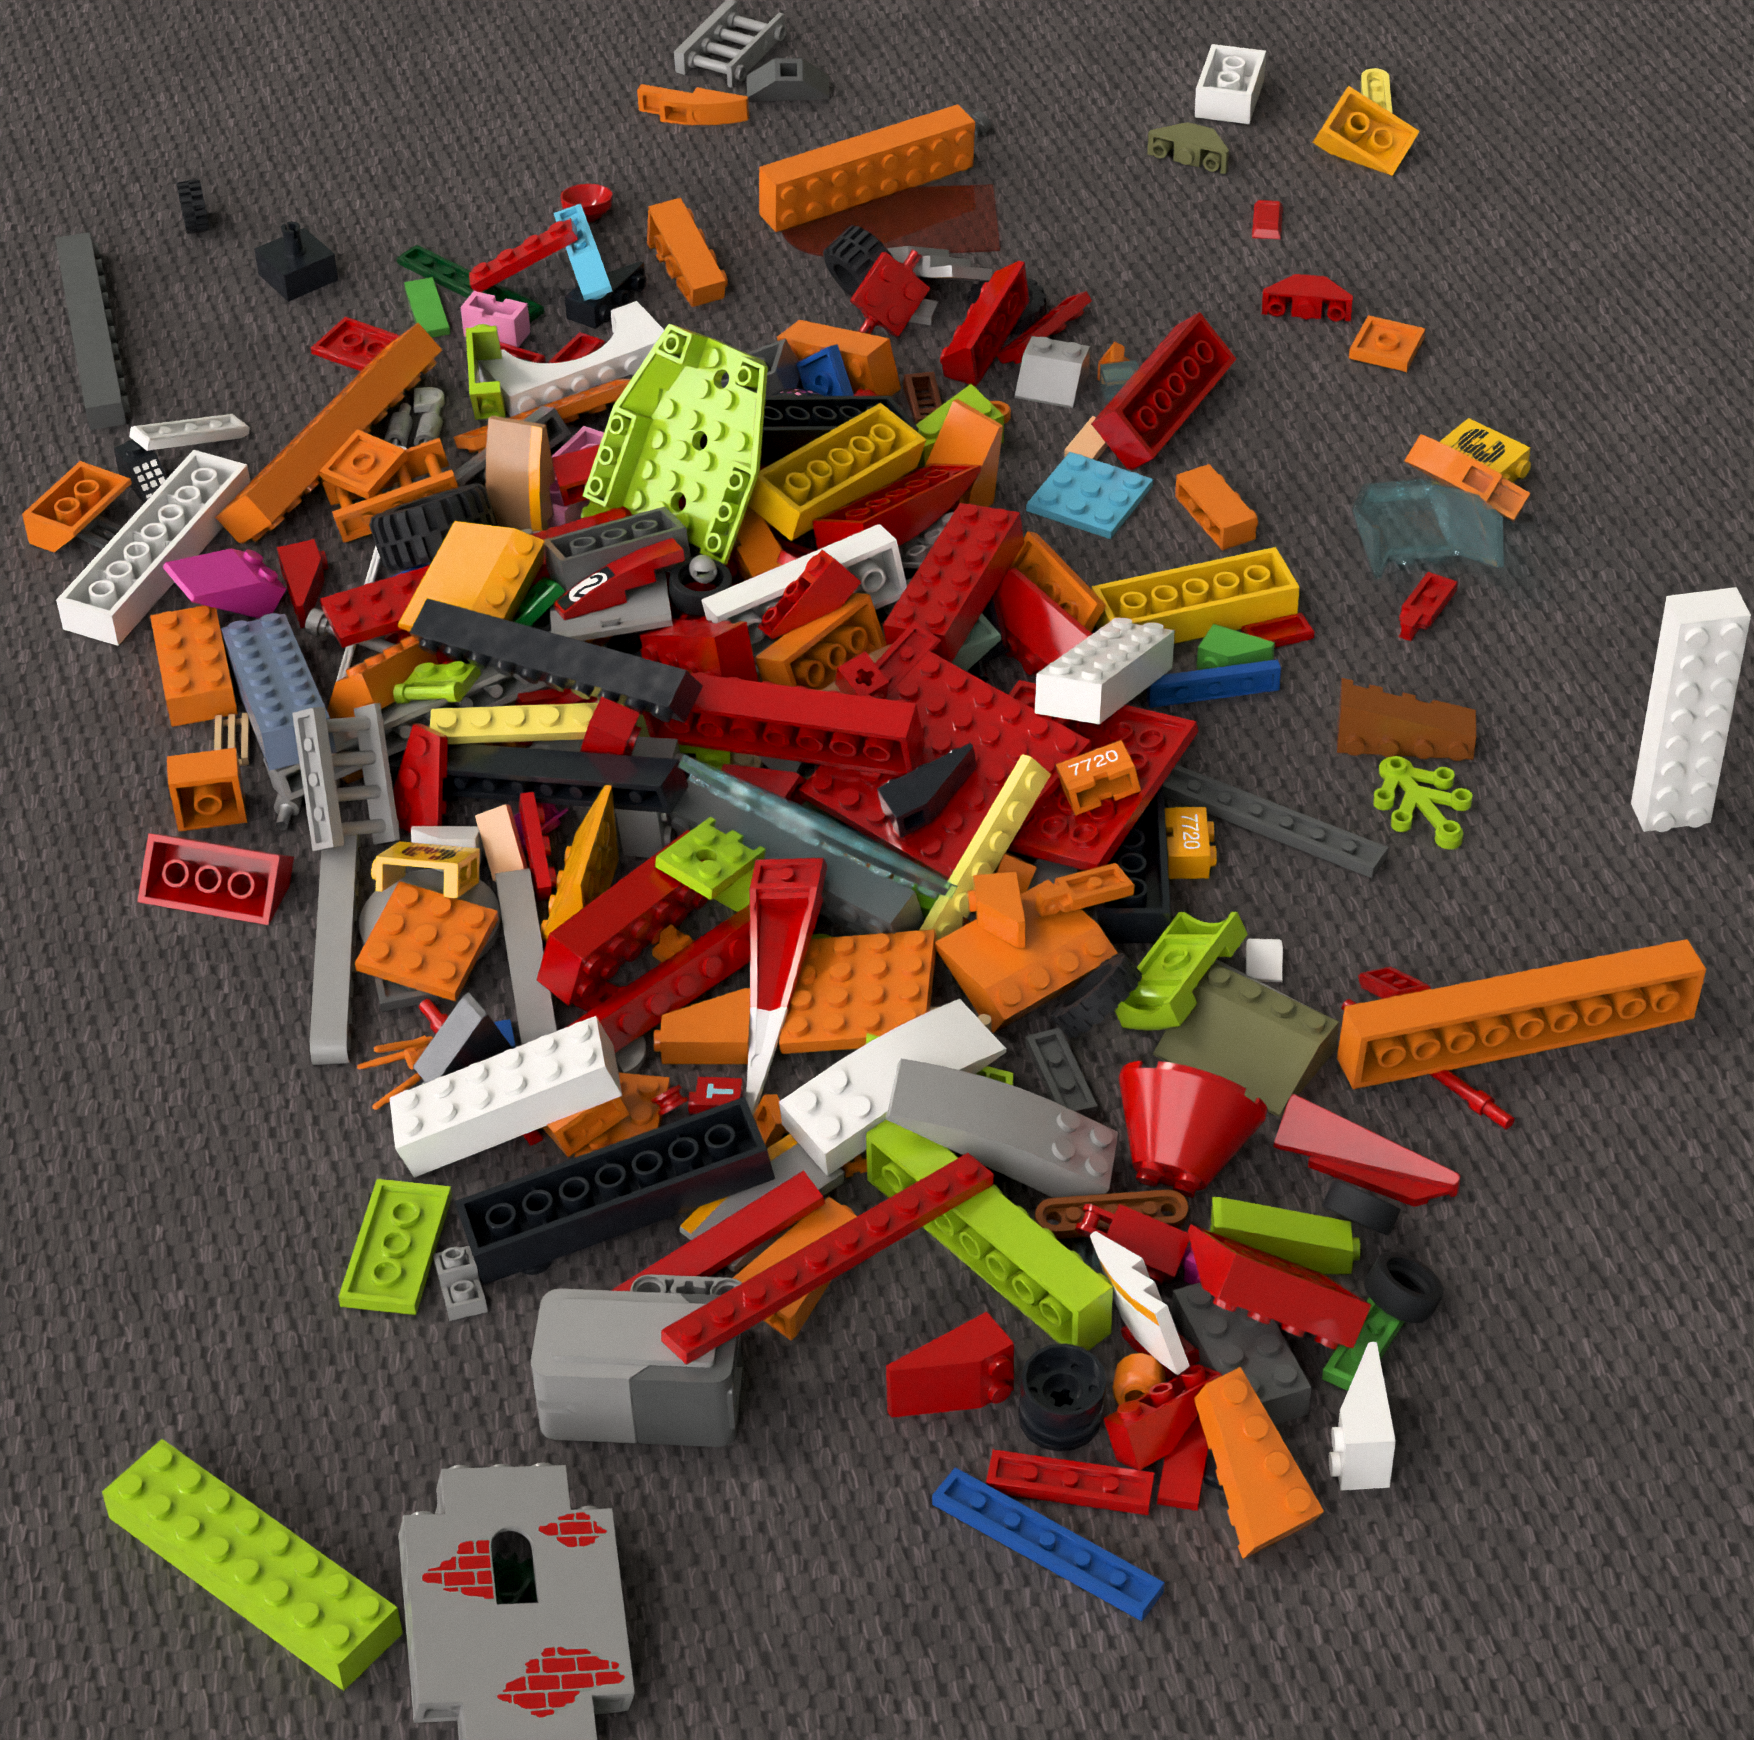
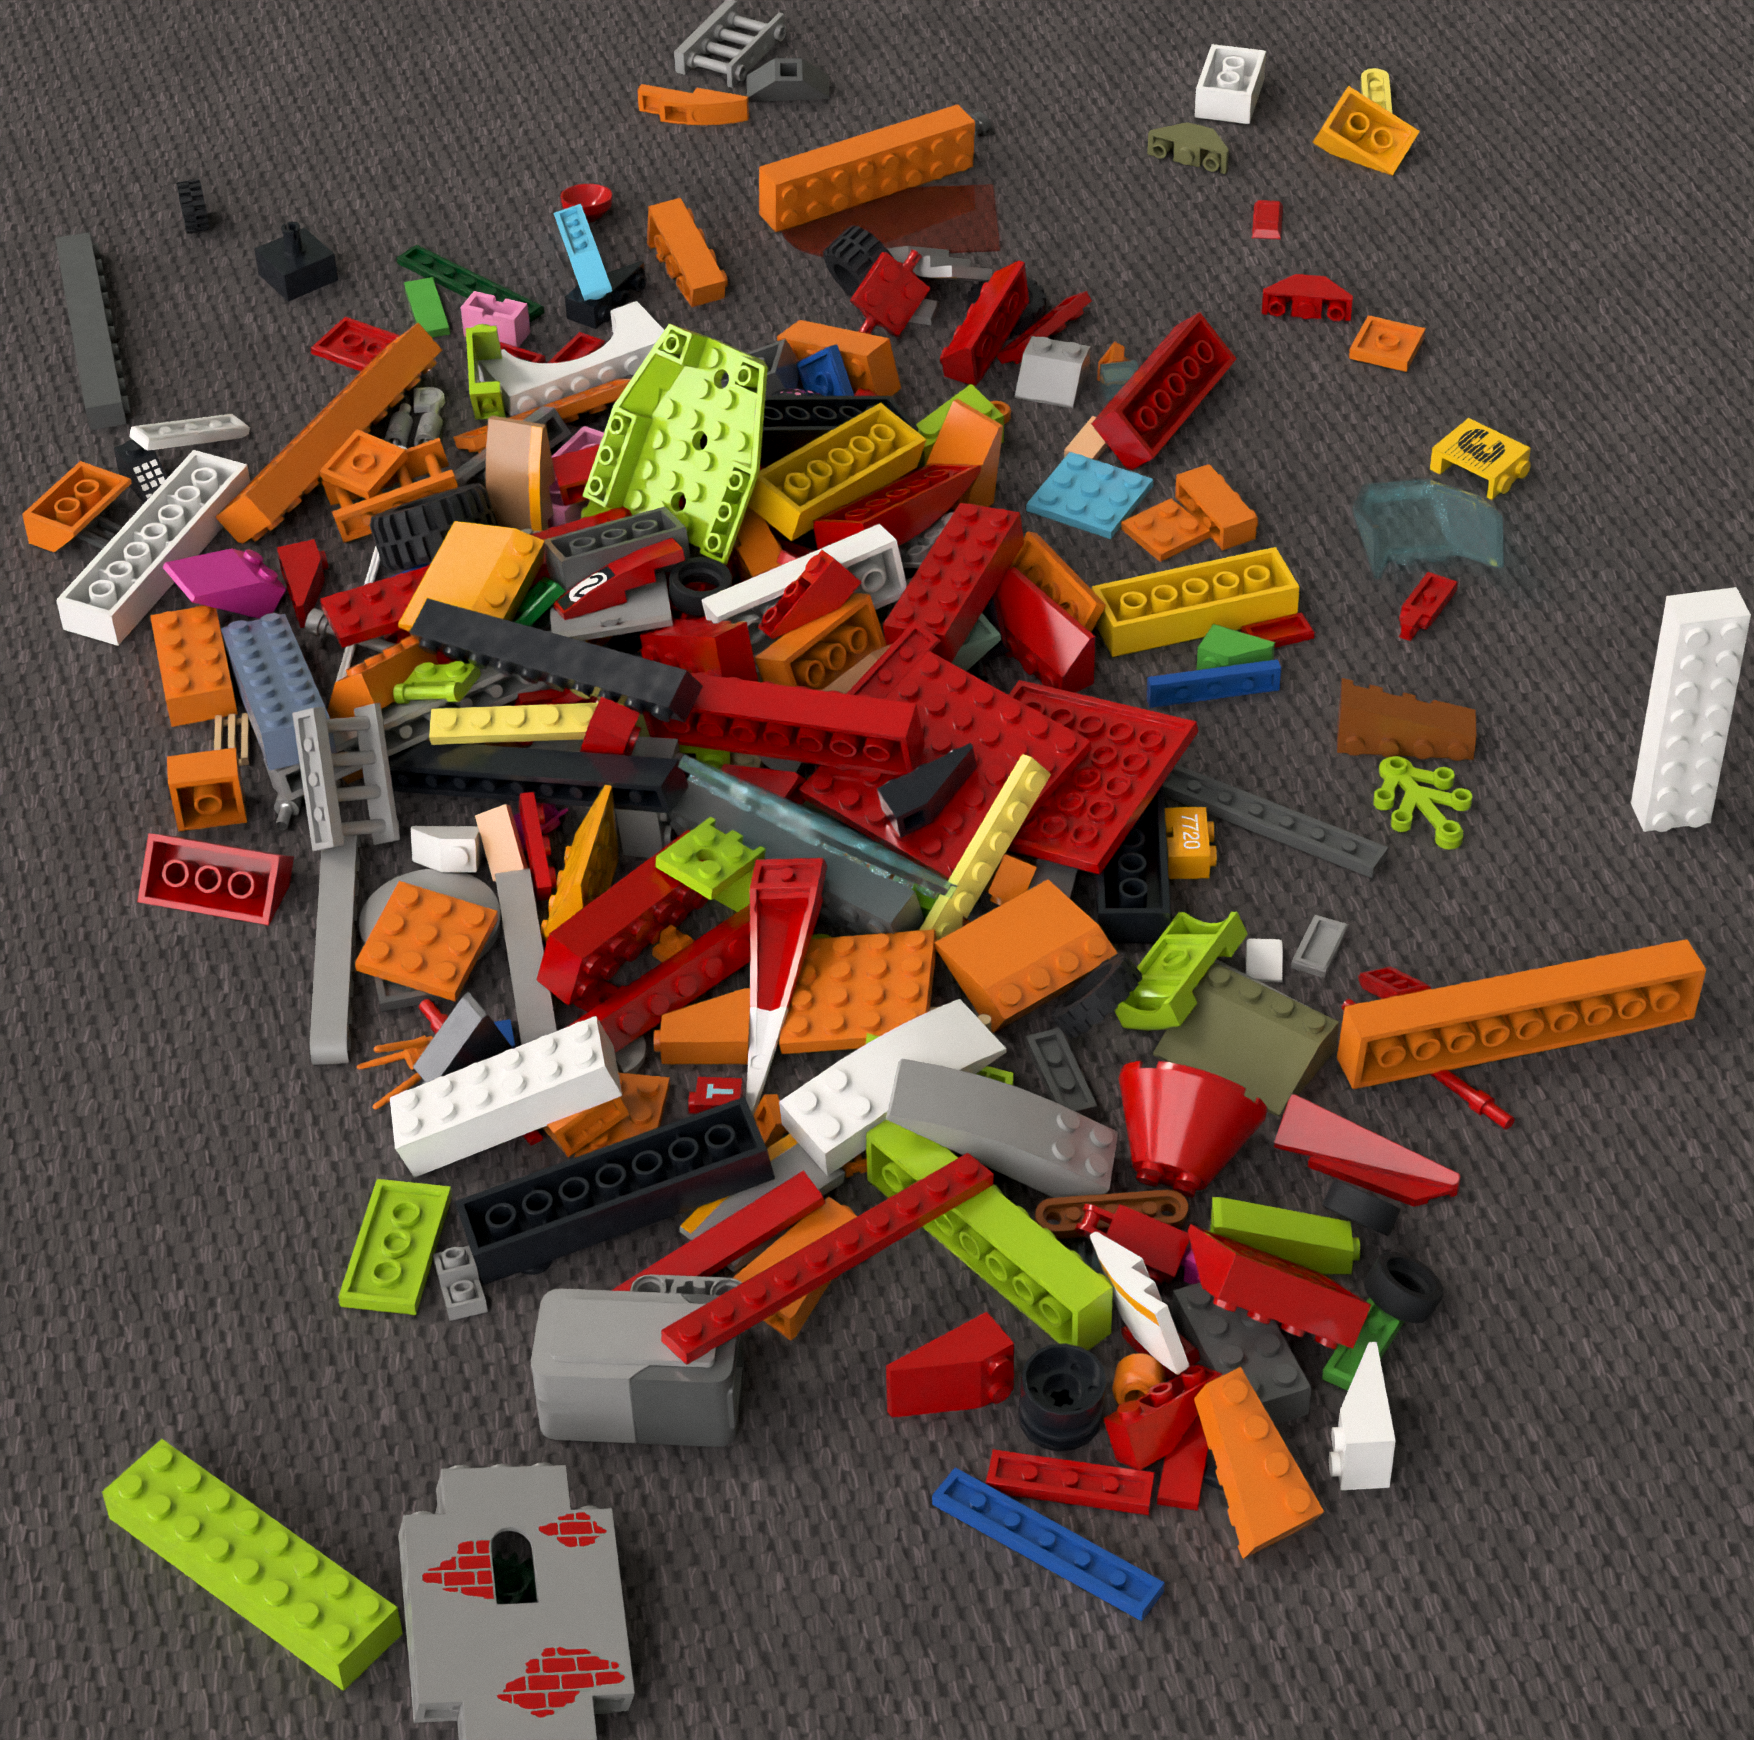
(421, 778): red wing -> none
(459, 865): yellow panel -> none
(531, 251): red plate -> none
(669, 1100): red bush -> none
(703, 563): light grey hinge -> none
(861, 677): red brick -> none
(921, 382): copper slope -> none
(998, 906): orange slope -> none
(1084, 890): orange hinge -> none
(1098, 776): orange brick -> none
(1104, 671): white brick -> none
(1165, 529): none -> orange plate
(1319, 946): none -> light grey tile
(1467, 474): orange slope -> none

